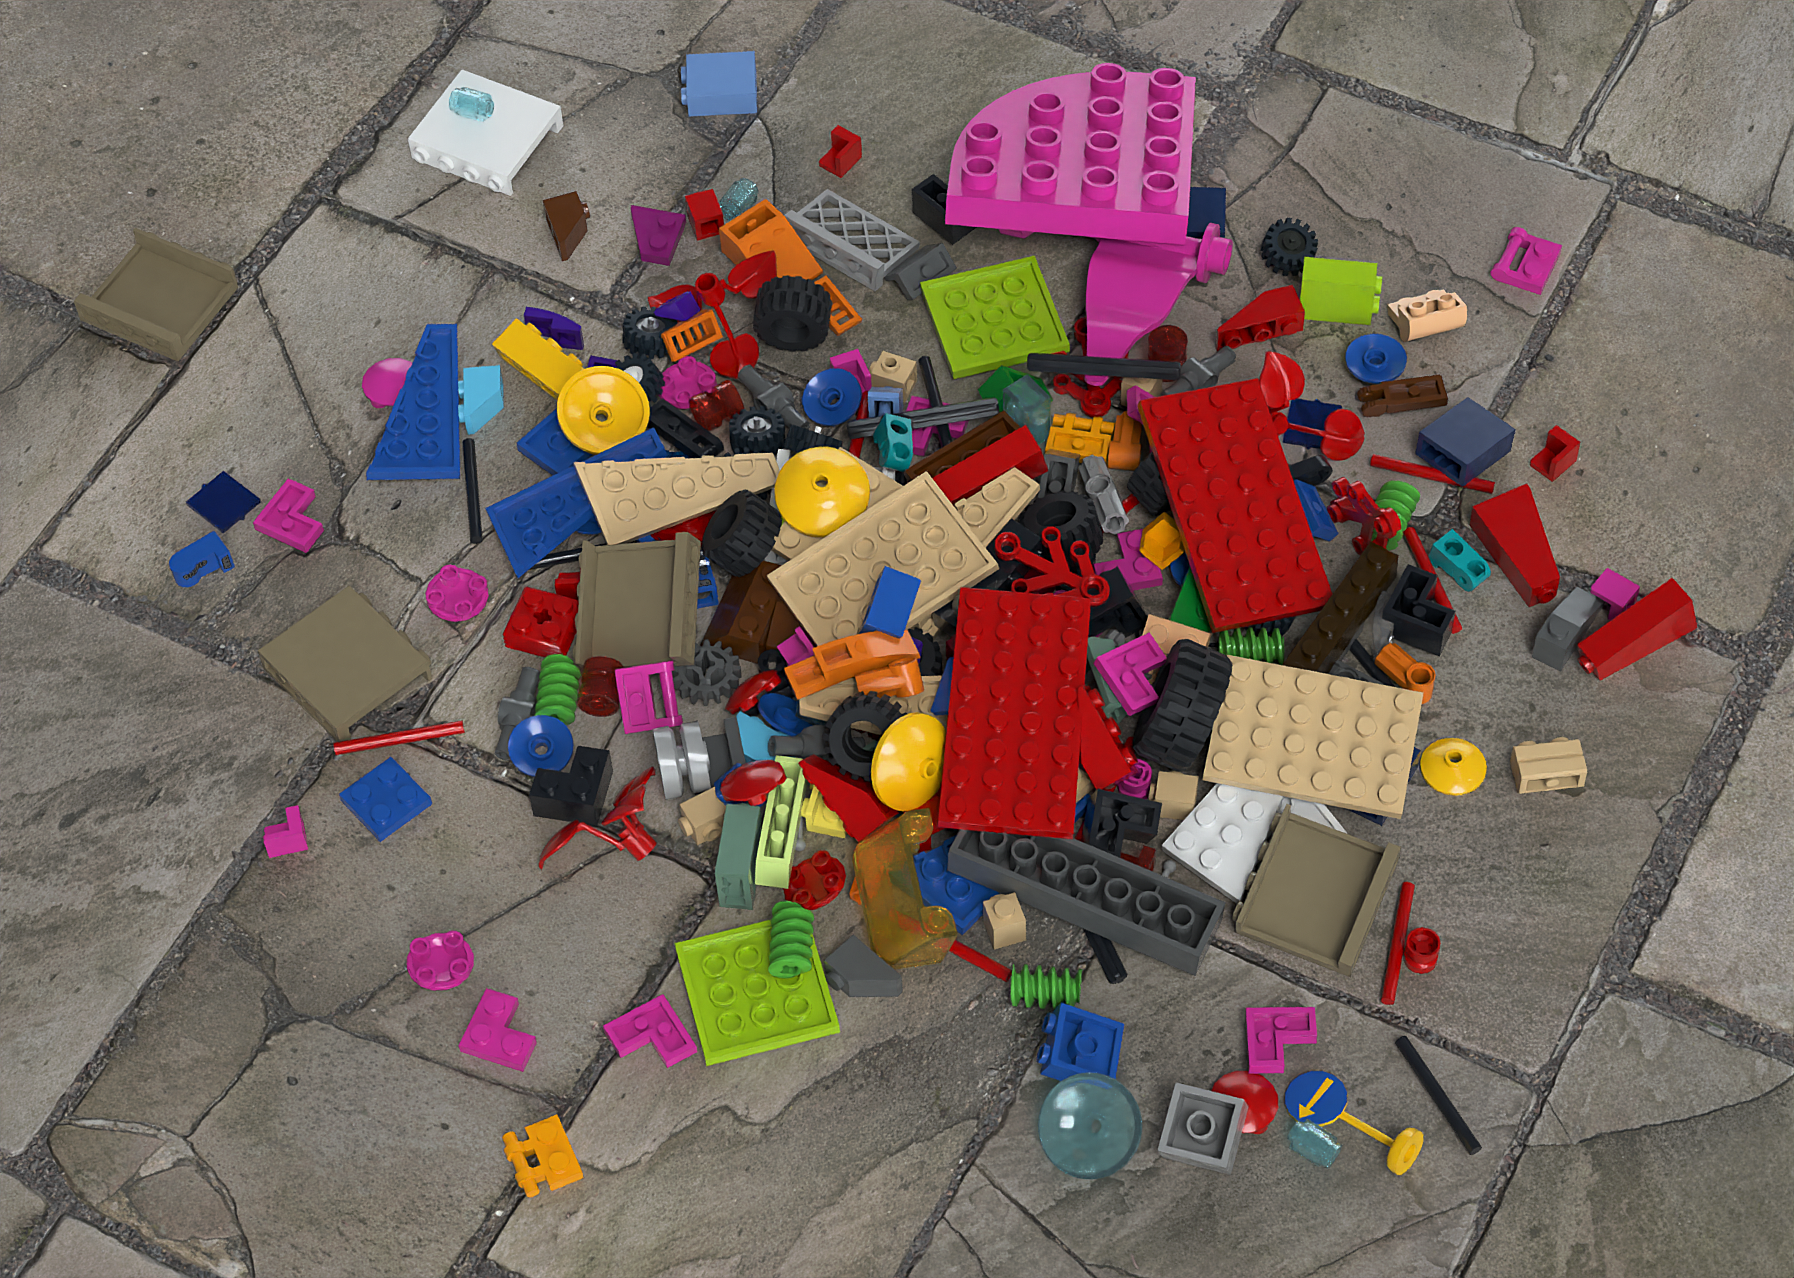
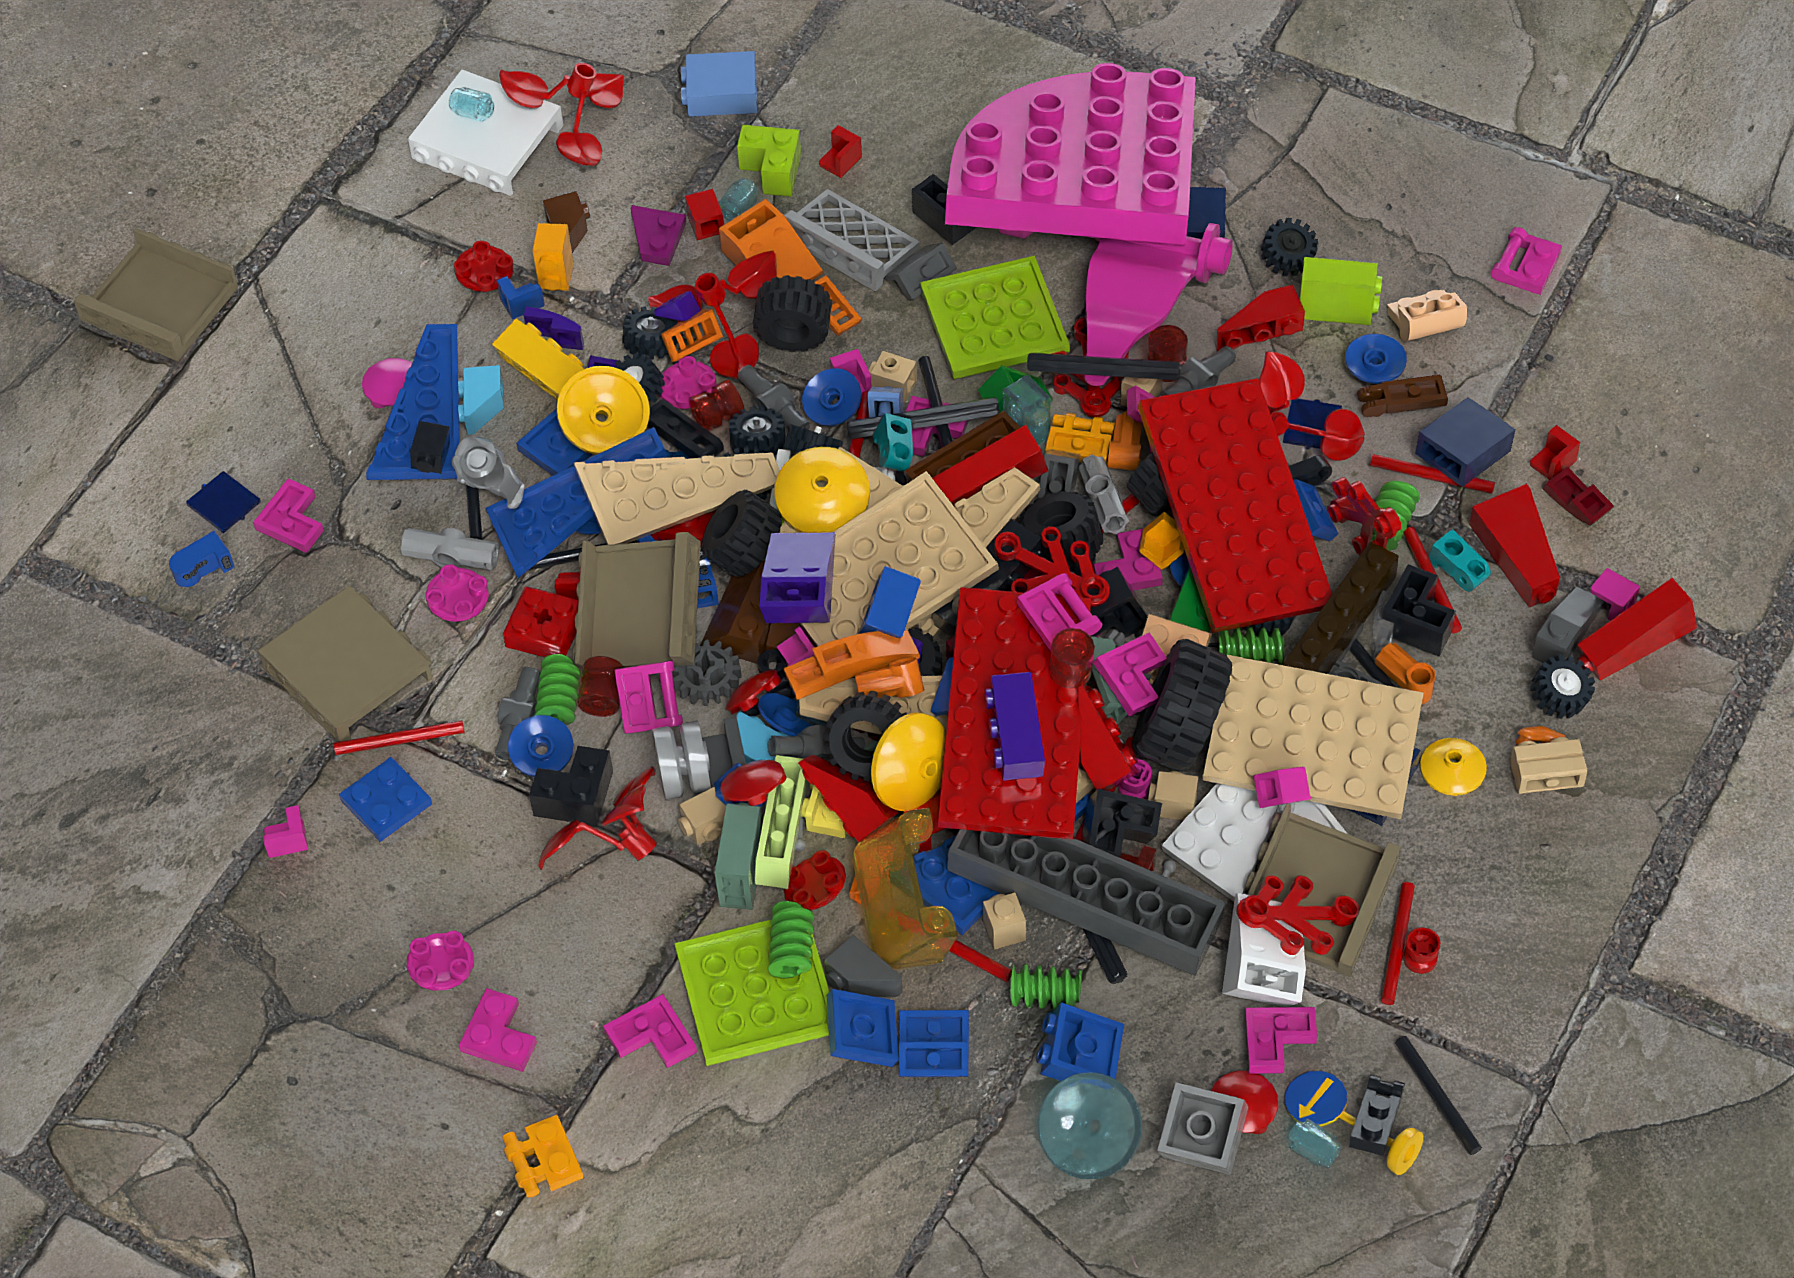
(430, 447): none -> black brick
(450, 548): none -> light grey piece
(482, 266): none -> red dish
(483, 466): none -> light grey hair
(517, 299): none -> blue panel
(553, 256): none -> light orange brick
(601, 88): none -> red plant
(773, 153): none -> lime brick
(798, 578): none -> dark purple slope
(862, 1028): none -> blue plate
(934, 1043): none -> blue slope
(1015, 726): none -> dark purple brick
(1049, 615): none -> dark pink plate
(1071, 658): none -> clear red wheel
(1257, 913): none -> red plant
(1259, 966): none -> white slope
(1282, 787): none -> dark pink panel
(1376, 1115): none -> black plate
(1537, 733): none -> orange arm
(1562, 686): none -> black wheel
(1576, 498): none -> dark red slope

